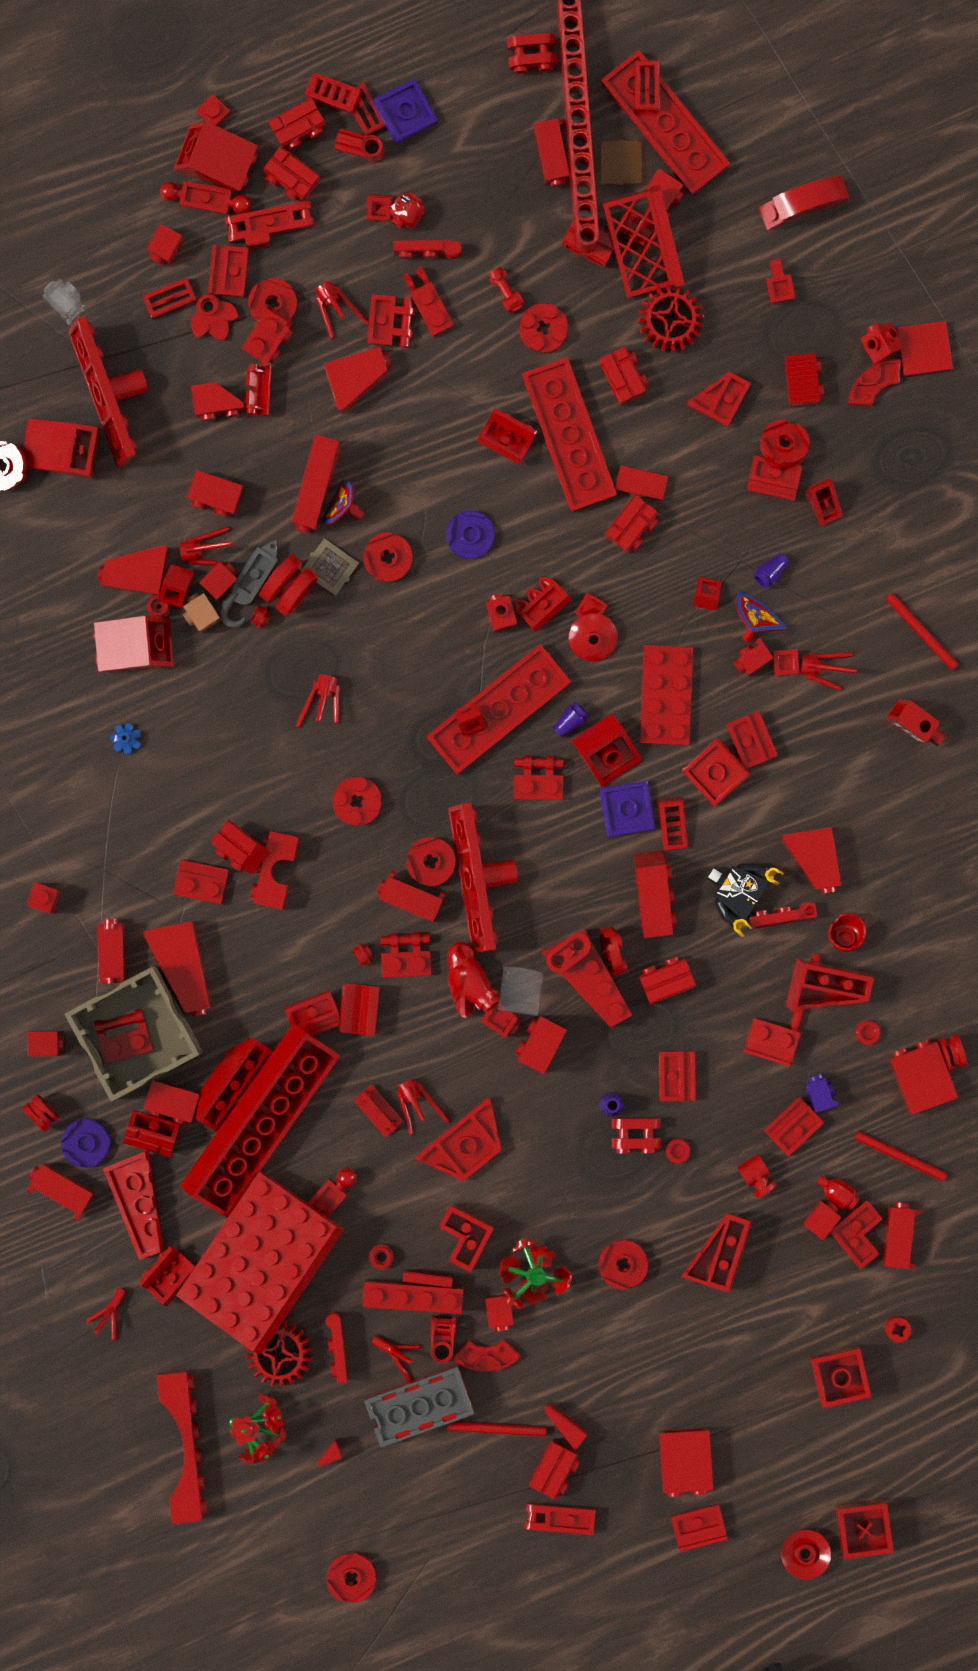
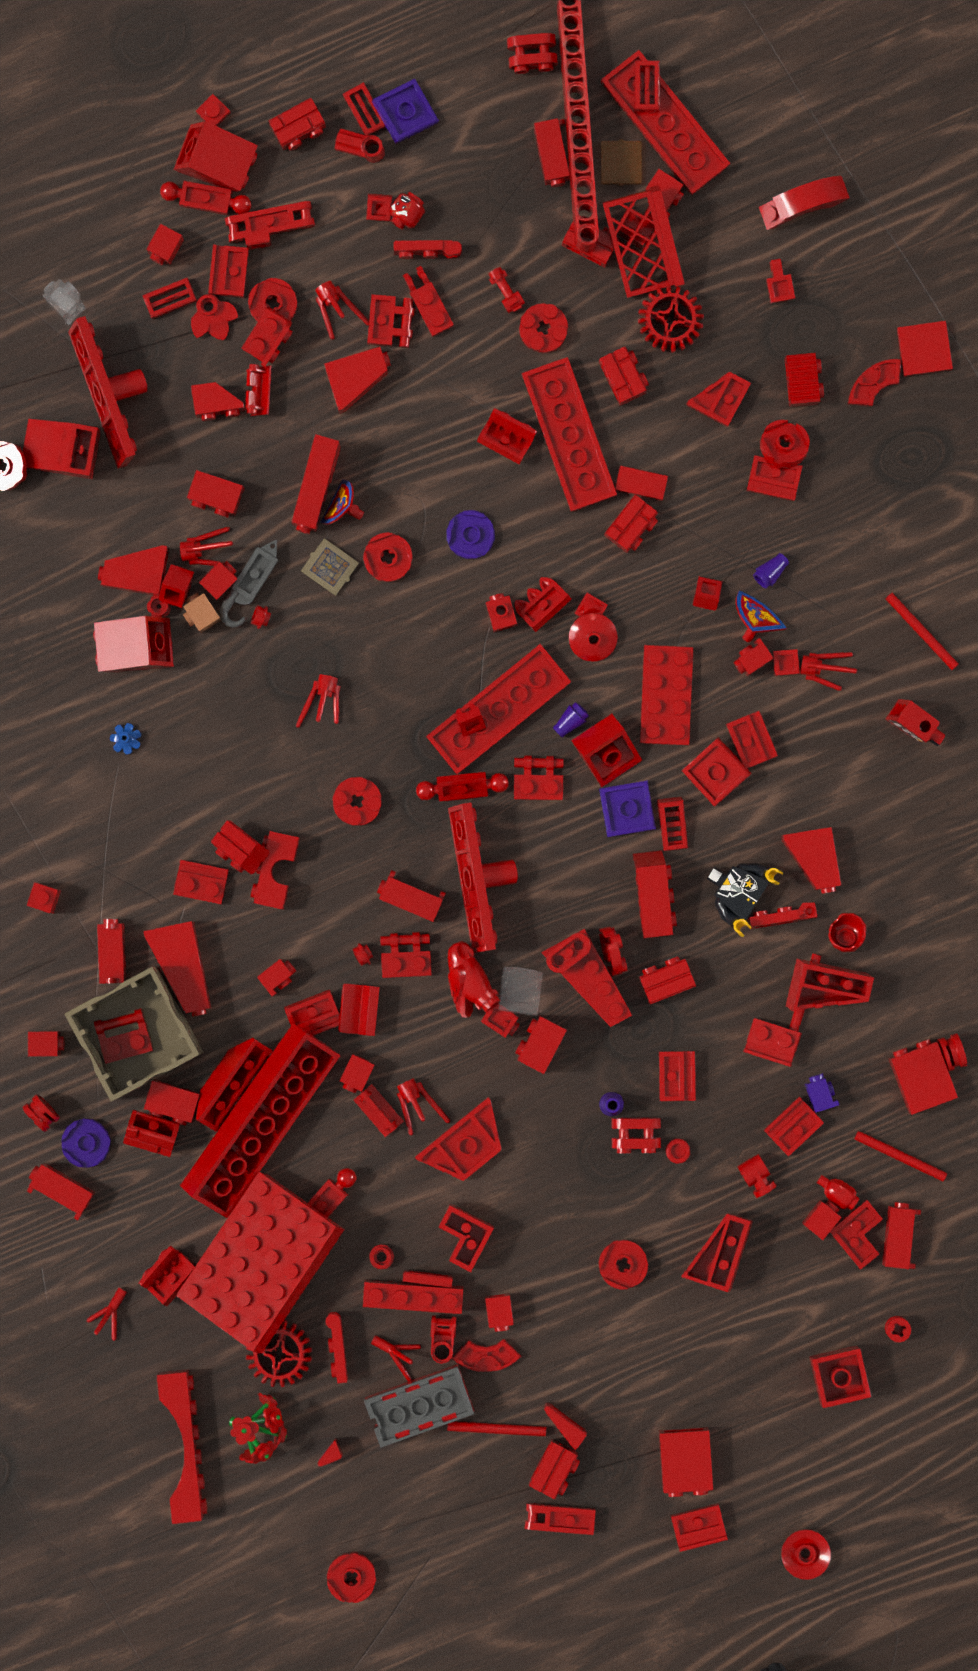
(136, 1199): red wing -> none
(277, 976): none -> red brick
(289, 585): red wheel -> none
(291, 174): red brick -> none
(319, 86): red slope -> none
(356, 1073): none -> red brick
(418, 855): red plate -> none
(462, 786): none -> red plate
(535, 1286): red plant -> none
(824, 501): red slope -> none
(864, 1528): red brick -> none
(867, 1032): red tile -> none
(881, 342): red brick -> none

